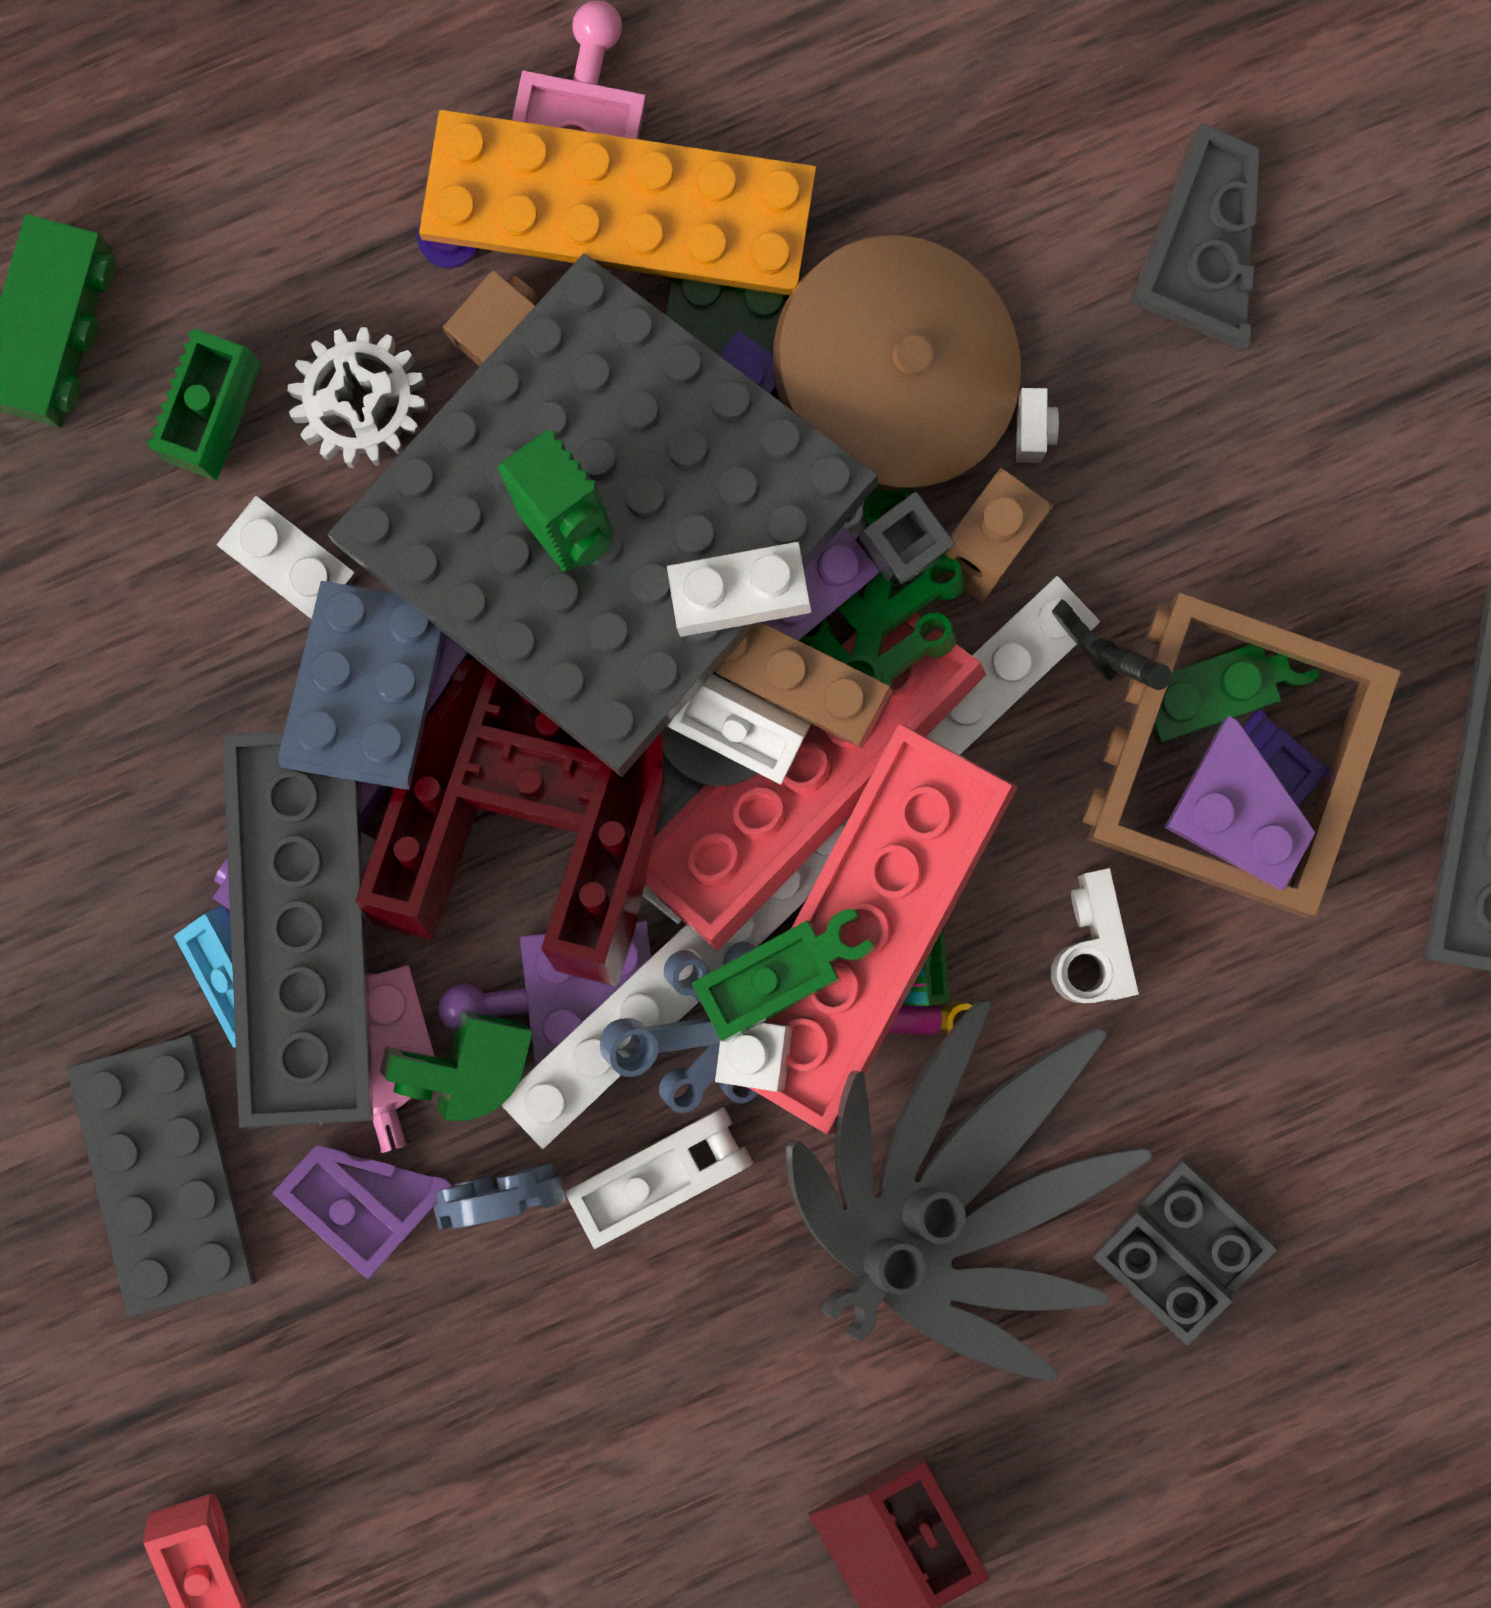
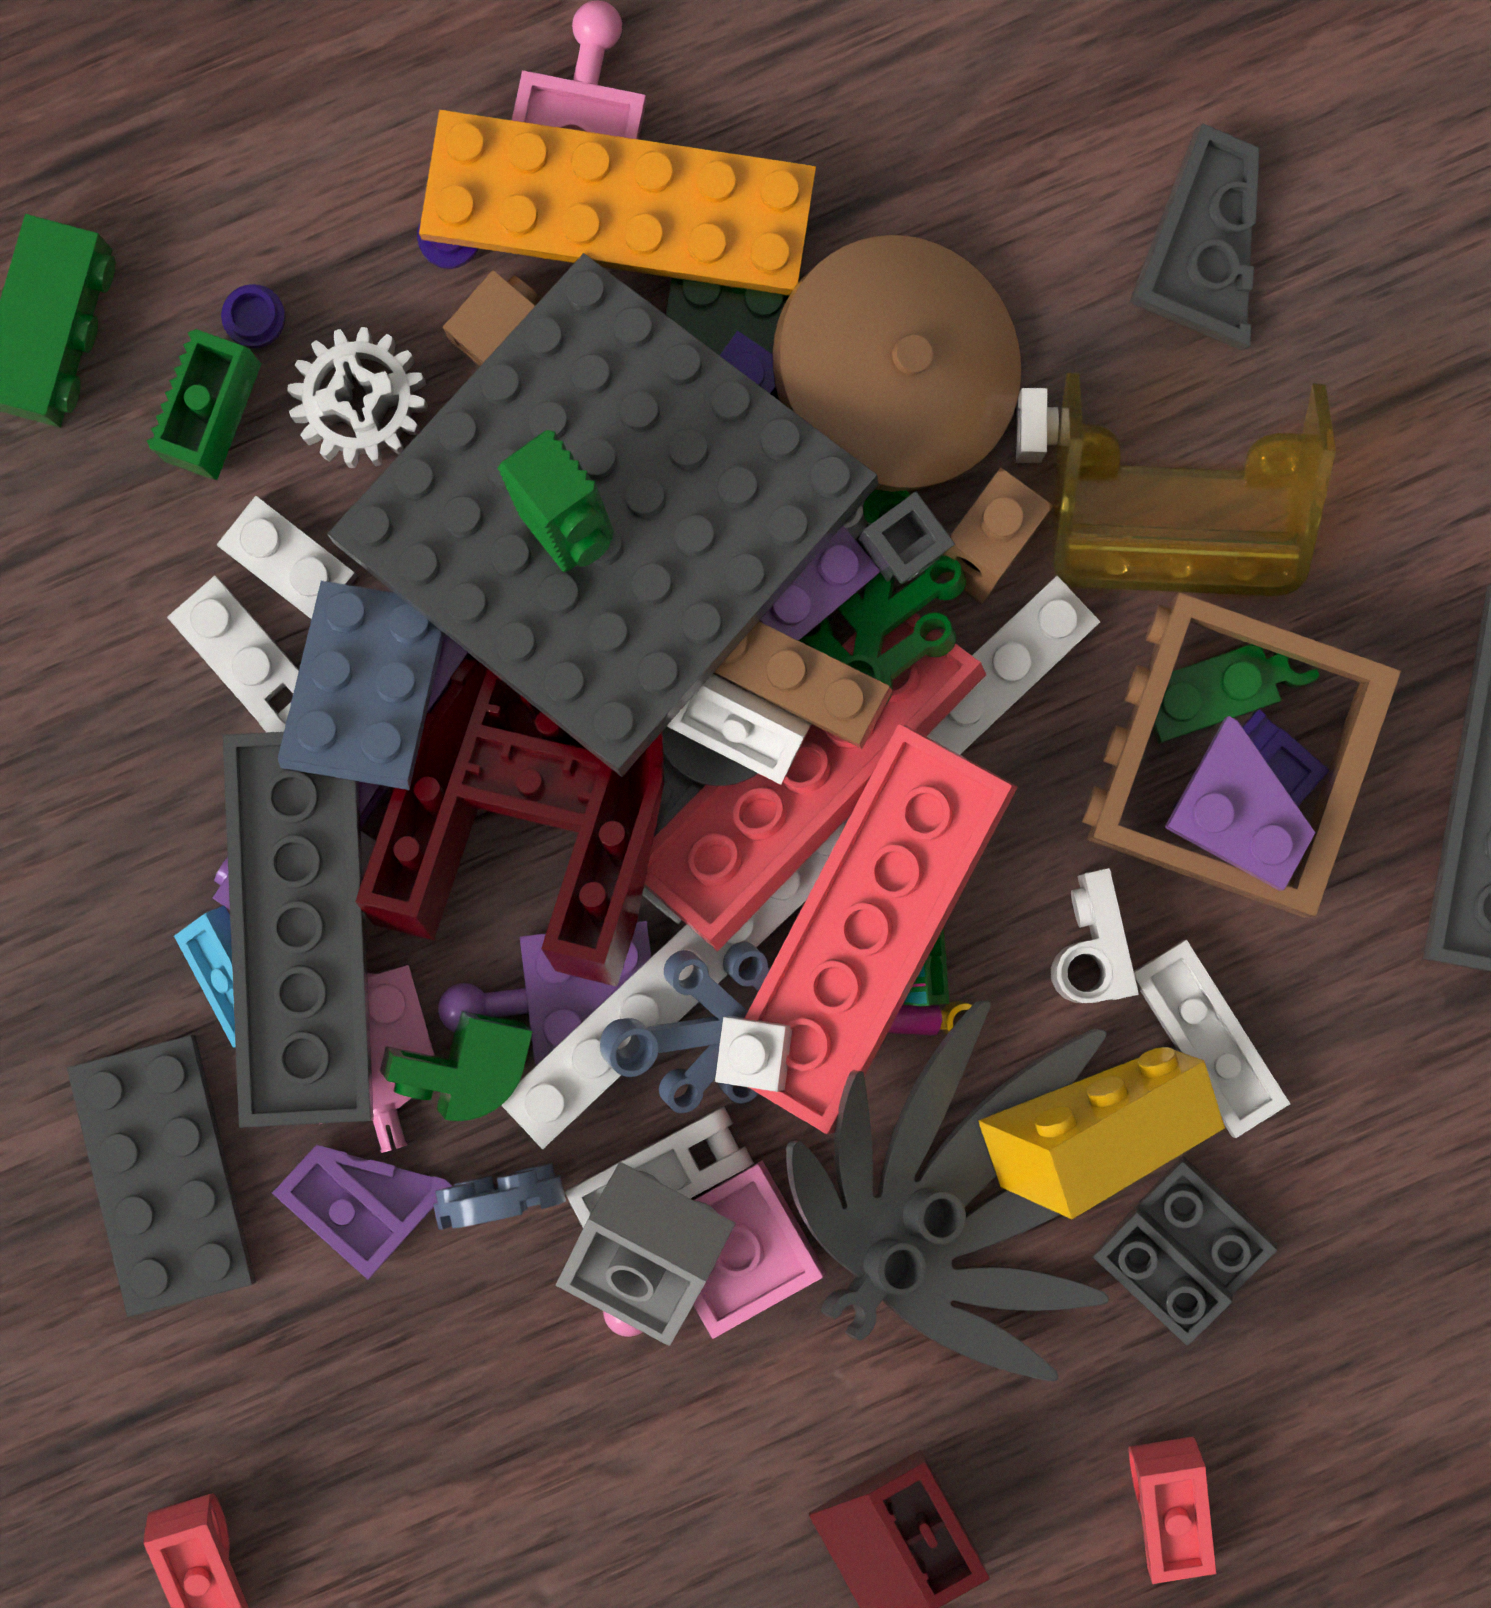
(237, 650): none -> white plate
(253, 316): none -> dark purple plate
(645, 1253): none -> light grey slope
(738, 589): white plate -> none
(760, 1261): none -> bright pink plate
(776, 975): green plate -> none
(1103, 1131): none -> yellow wedge
(1107, 657): pearl dark grey piece -> none
(1174, 1509): none -> coral plate
(1185, 524): none -> clear yellow windscreen
(1207, 1029): none -> white plate

